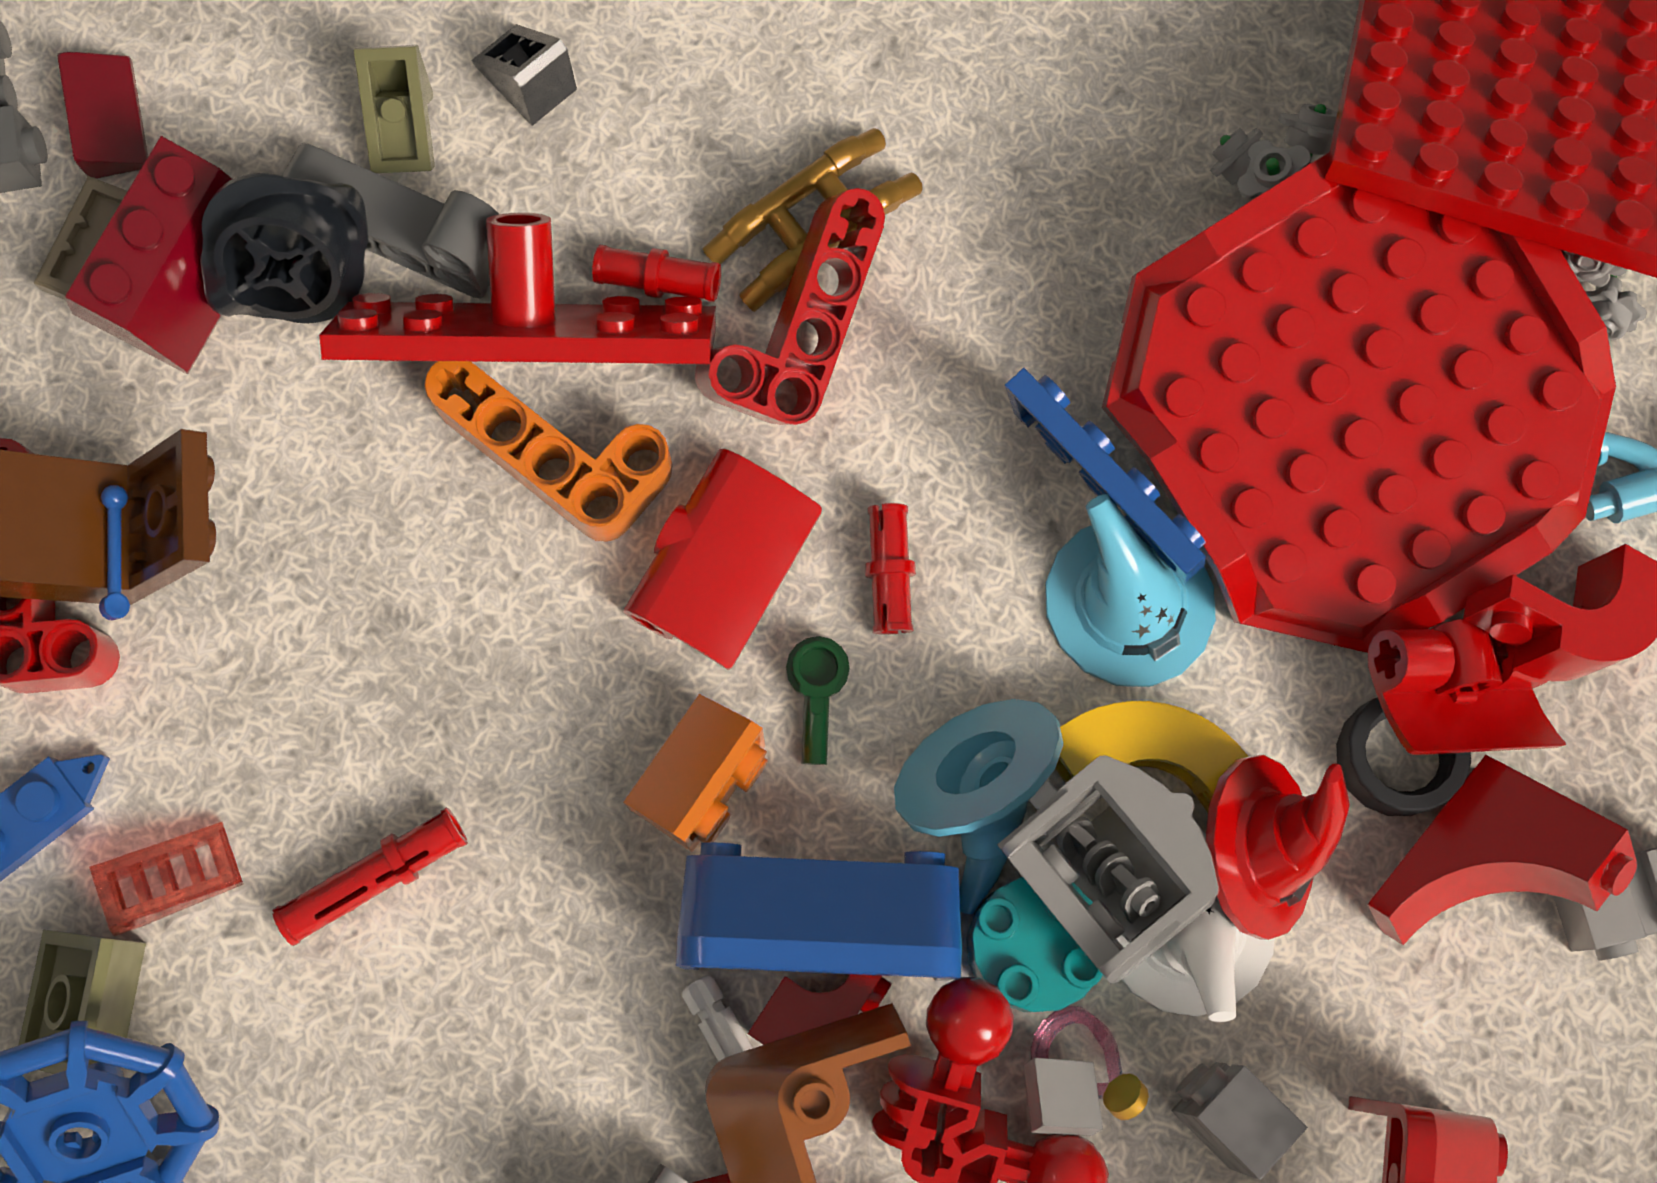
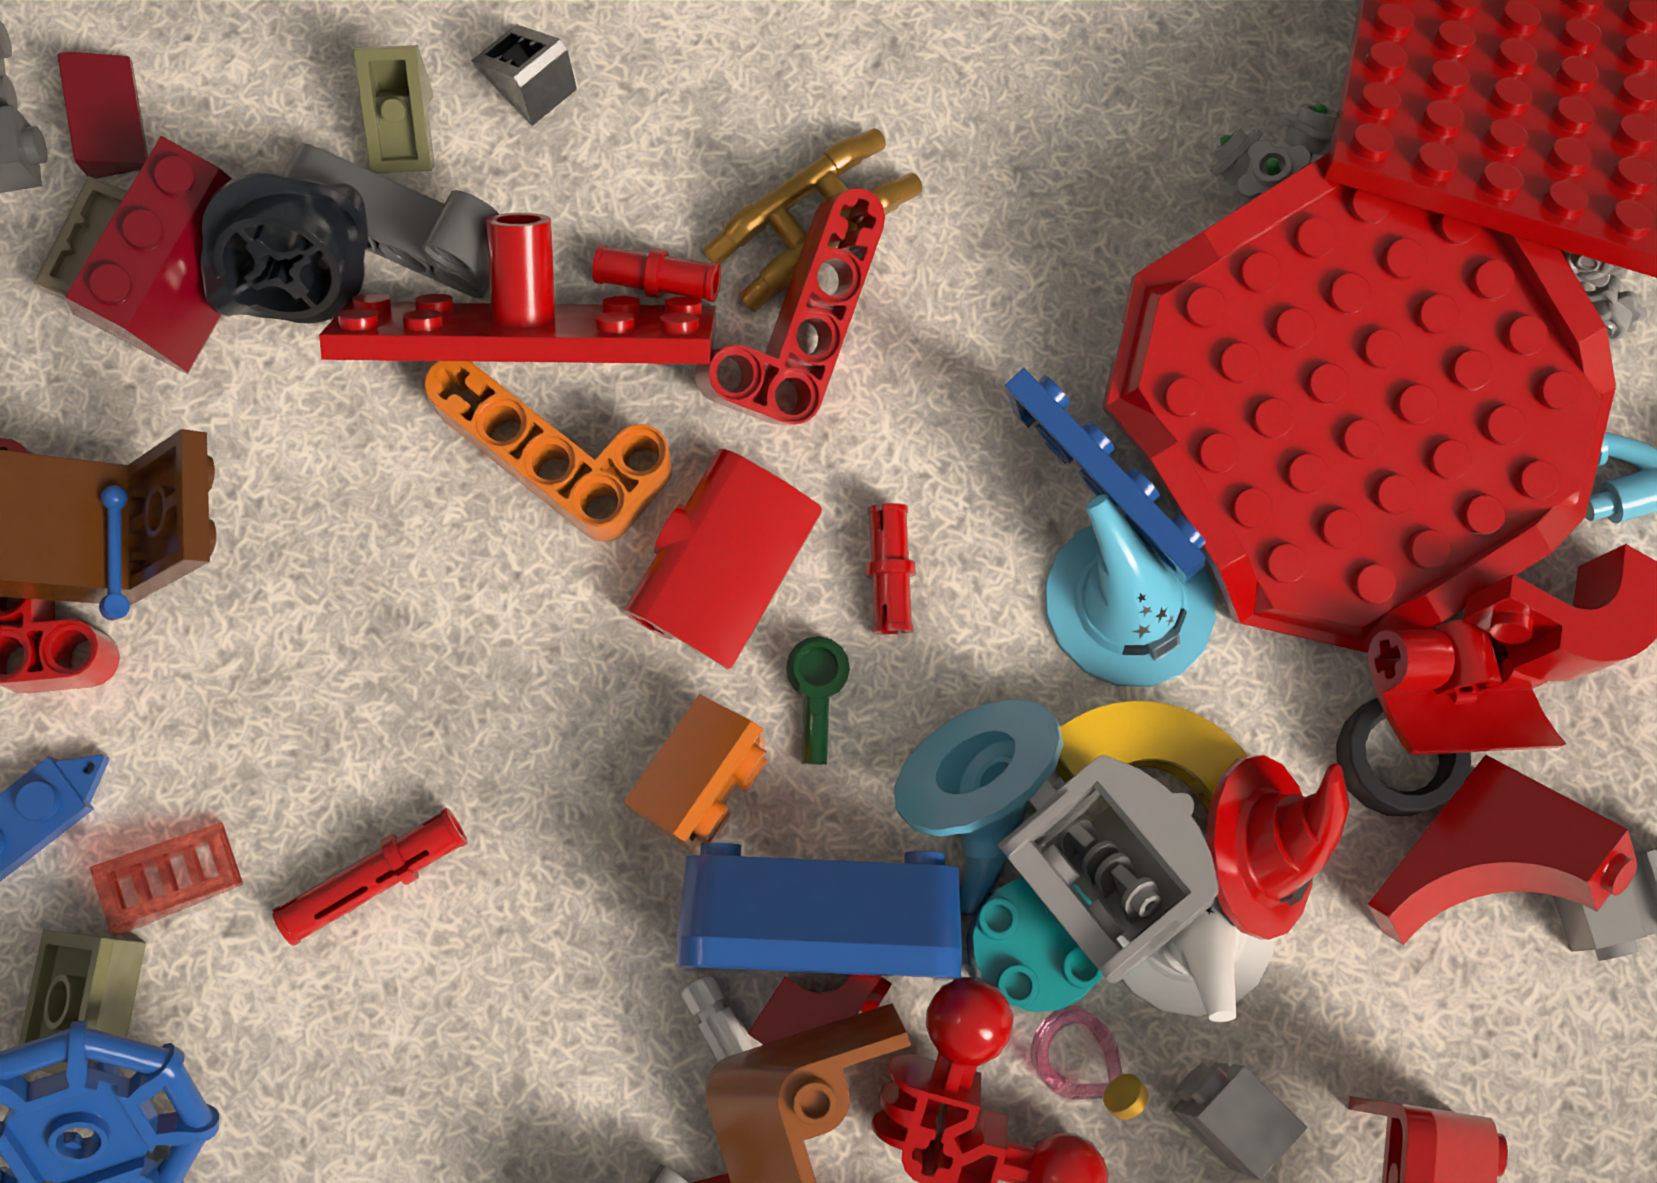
(1062, 1097): light grey tile -> none

